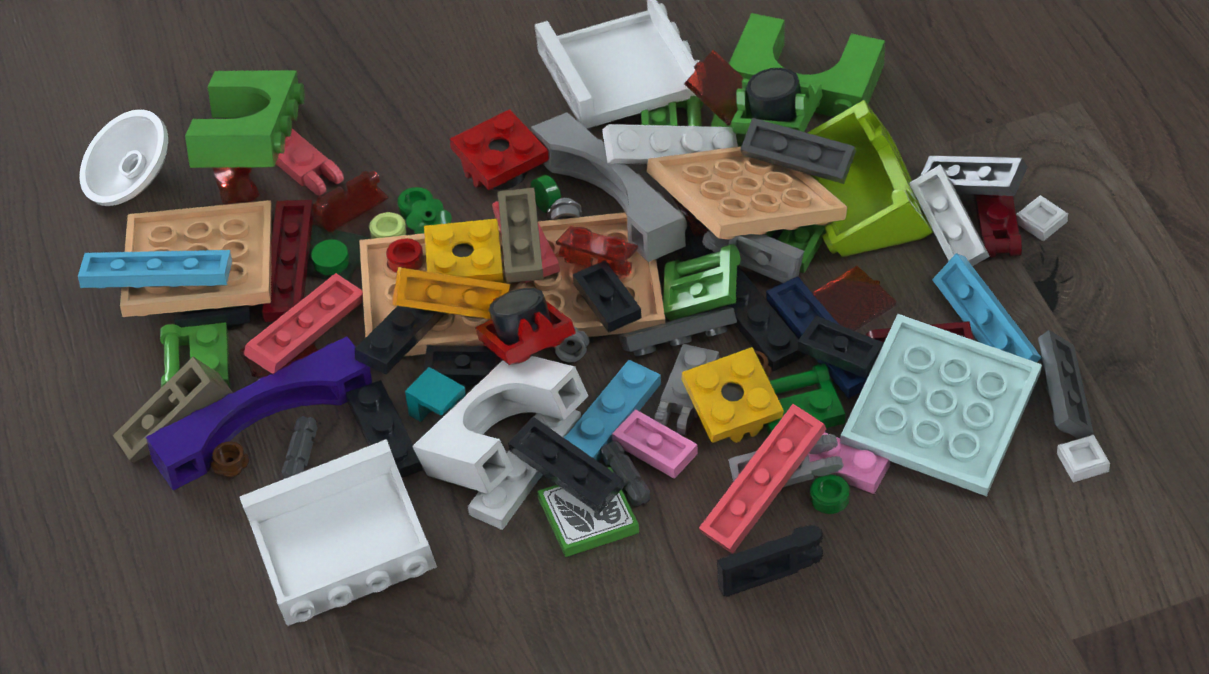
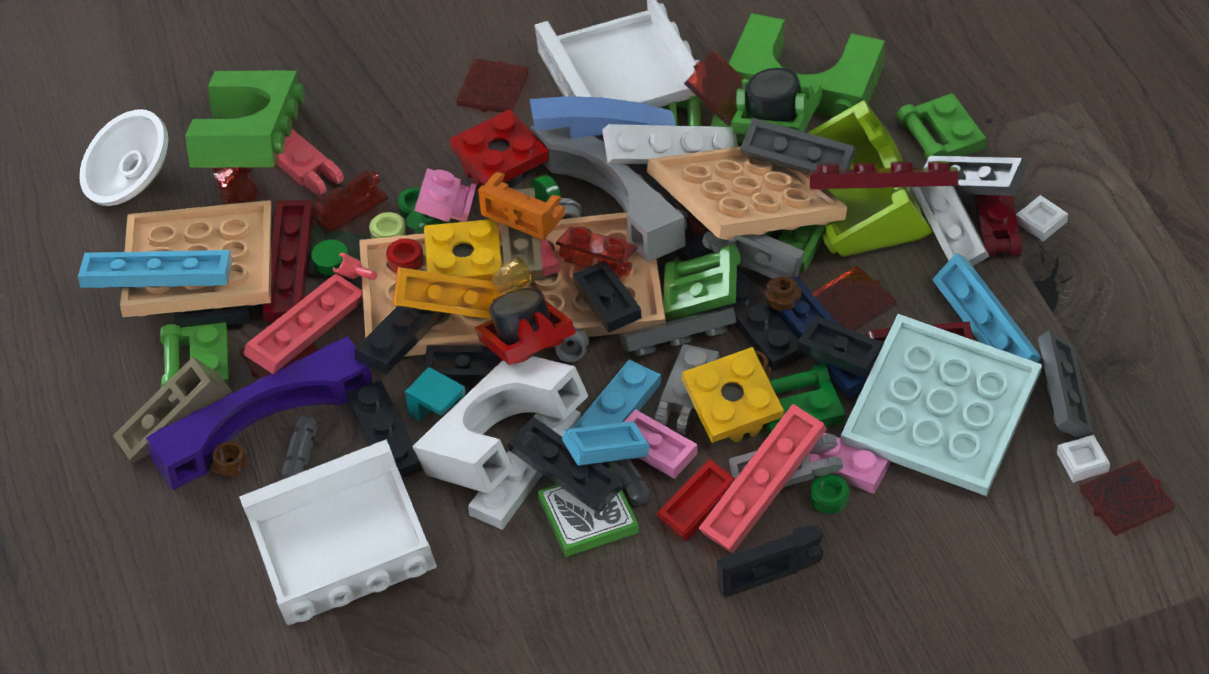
(352, 268): none -> coral hand
(444, 196): none -> bright pink plate
(492, 86): none -> clear red piece
(512, 276): none -> clear yellow hose
(519, 209): none -> orange hinge
(591, 114): none -> medium blue slope
(605, 443): none -> medium azure tile
(695, 500): none -> red tile
(783, 293): none -> reddish brown plate
(899, 175): none -> dark red plate
(949, 123): none -> bright green plate
(1127, 497): none -> clear red piece

